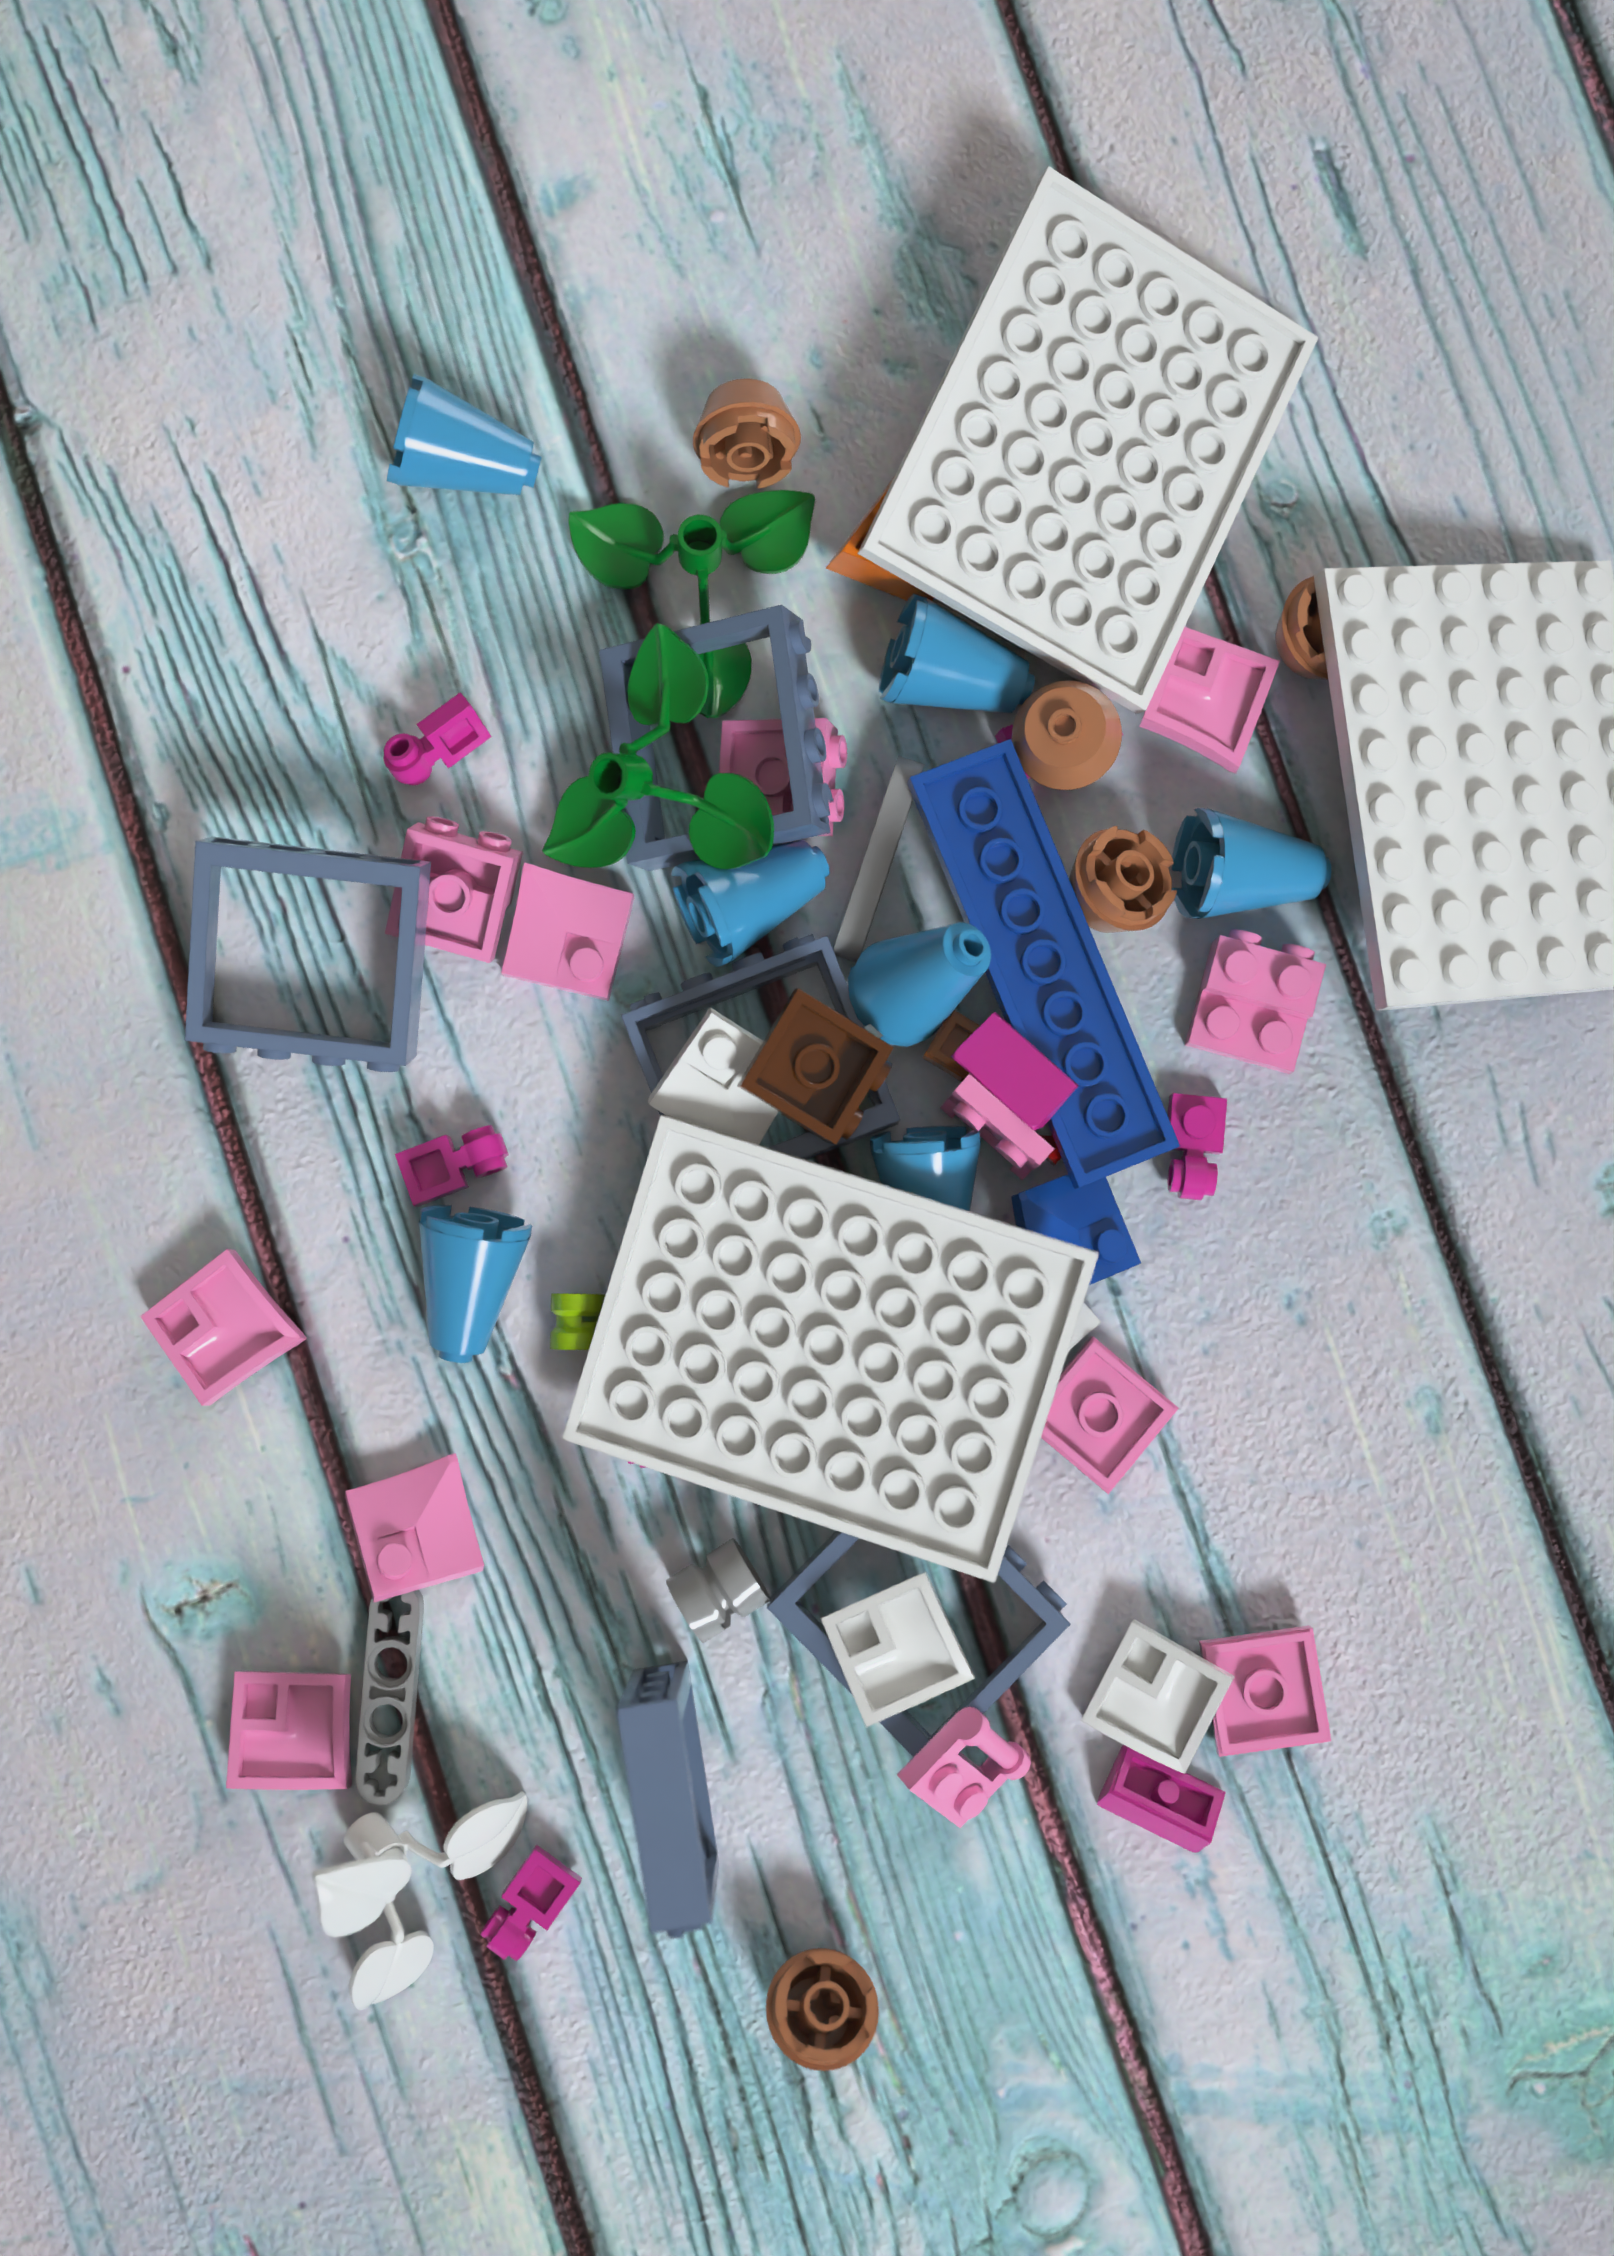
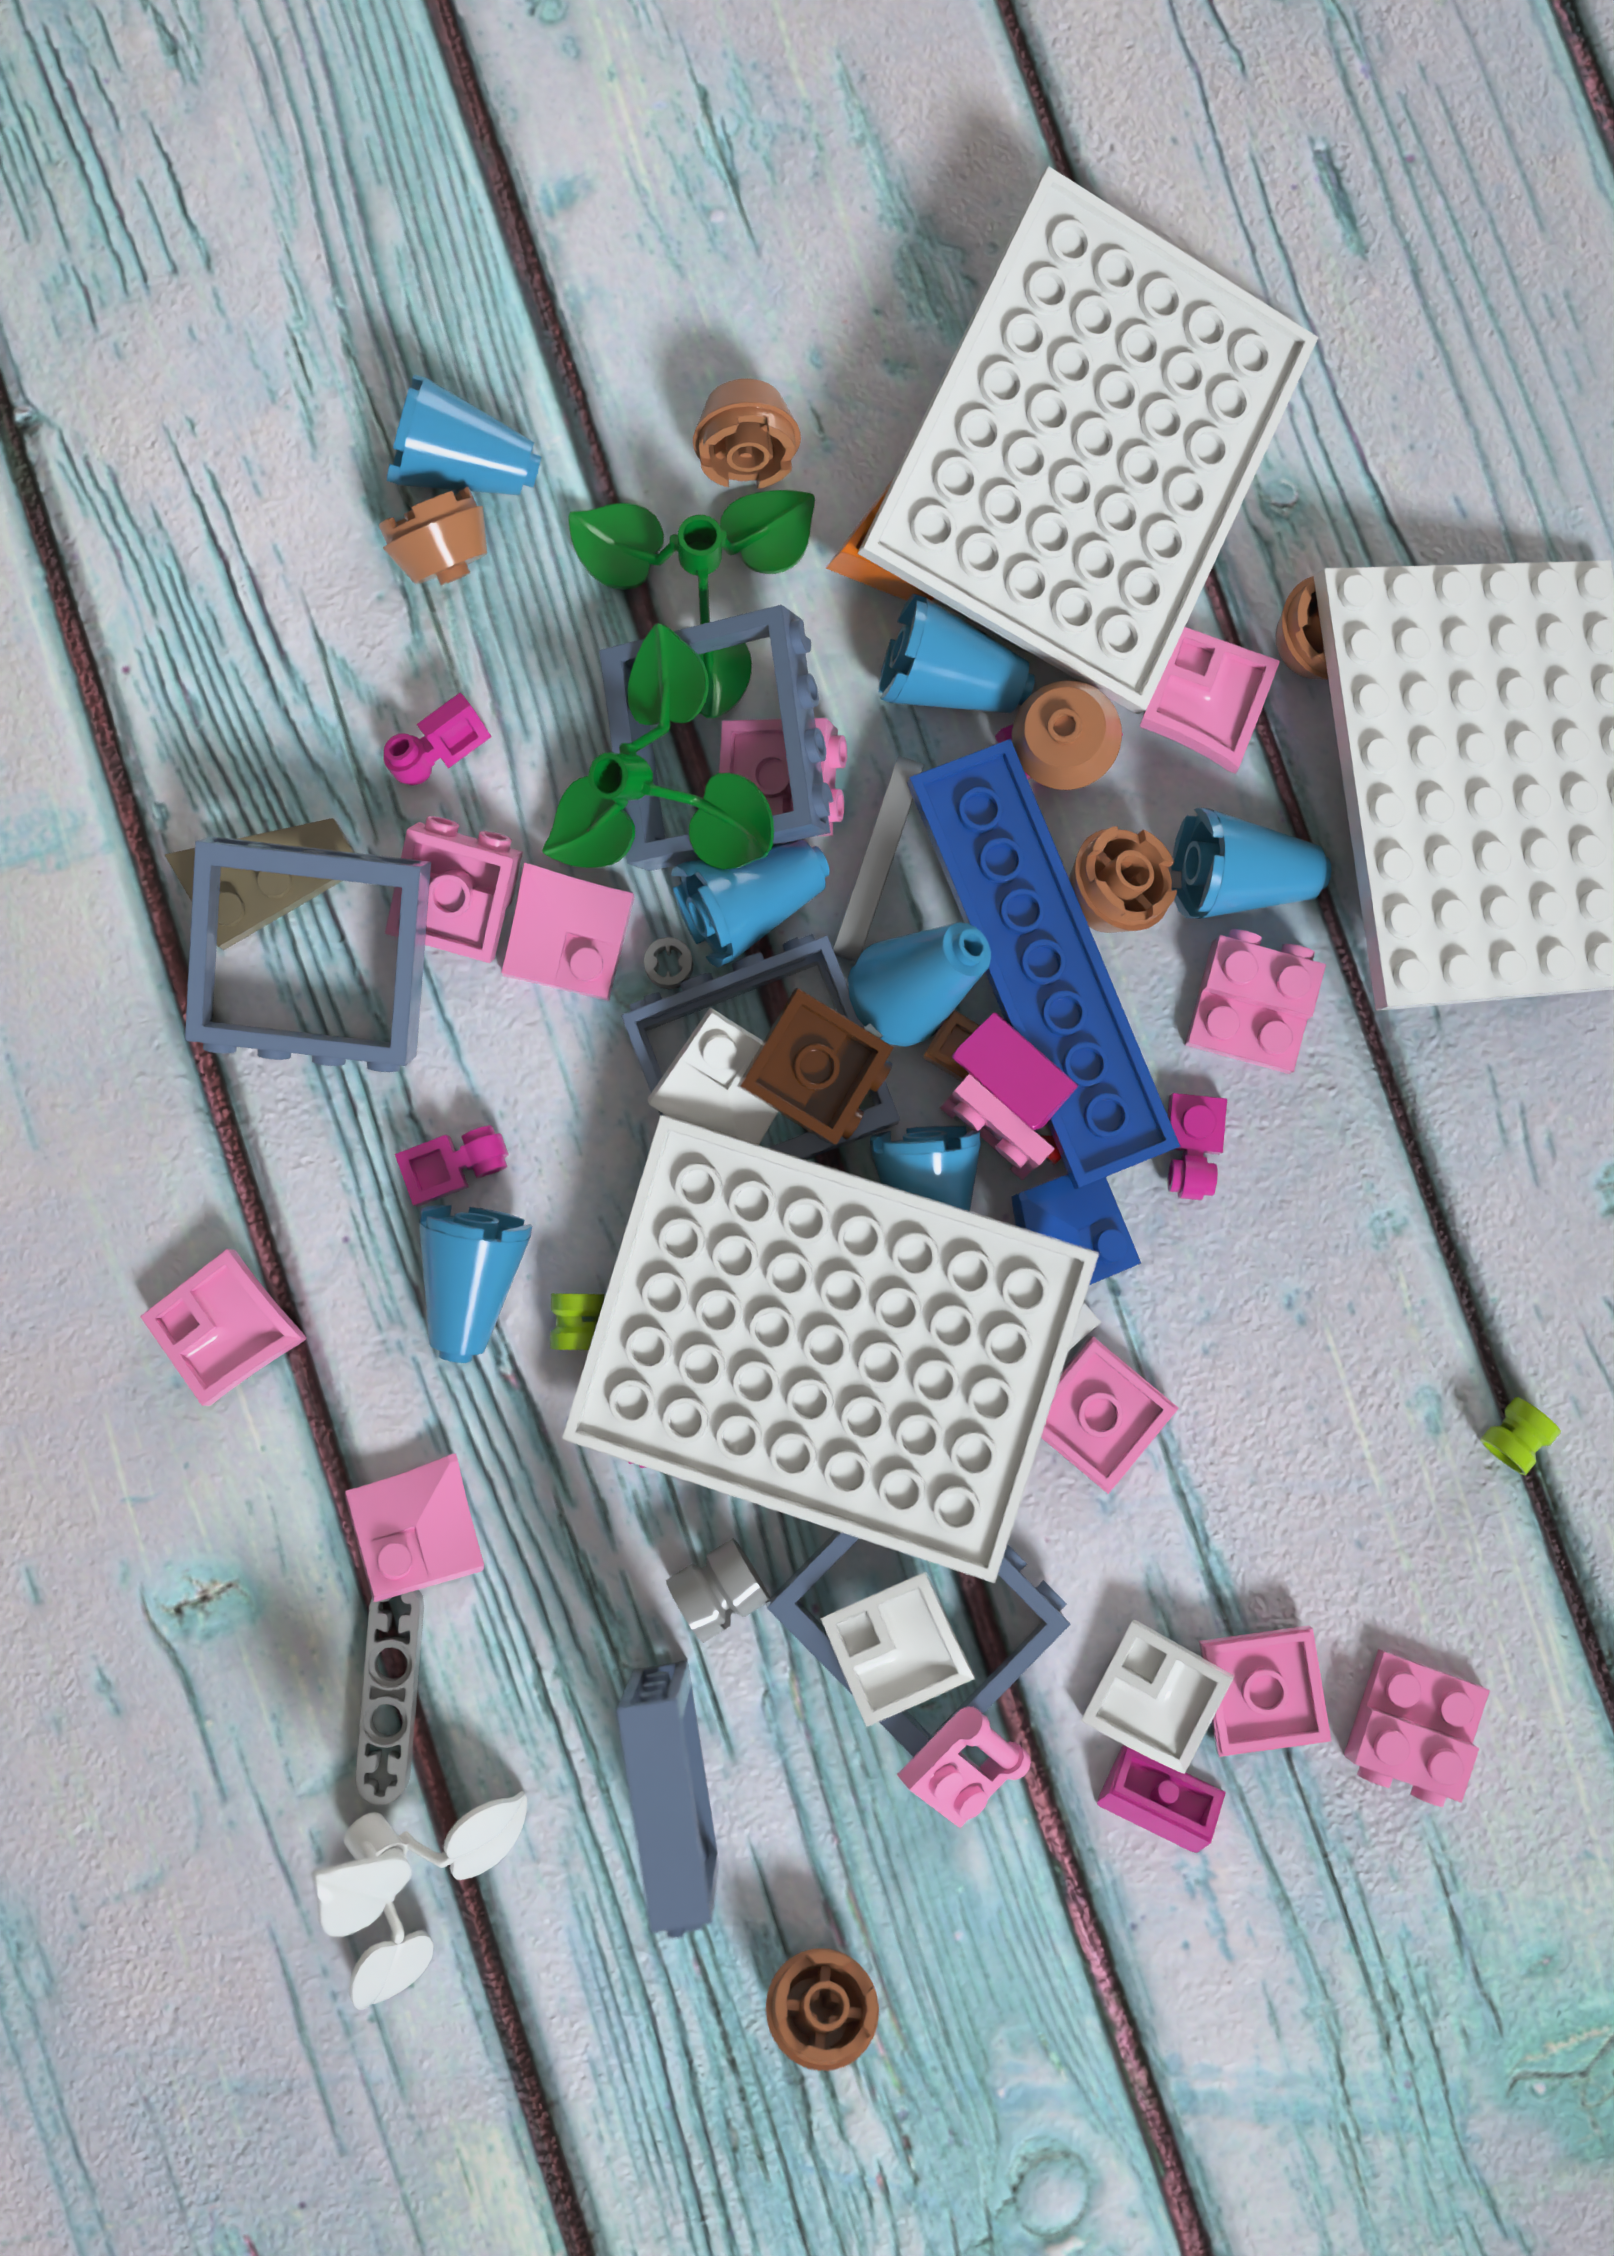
(256, 897): none -> dark tan wing
(290, 1731): bright pink plate -> none
(437, 538): none -> nougat cone
(538, 1894): dark pink plate -> none
(652, 965): none -> light grey bush
(1417, 1729): none -> bright pink plate
(1520, 1435): none -> lime wheel

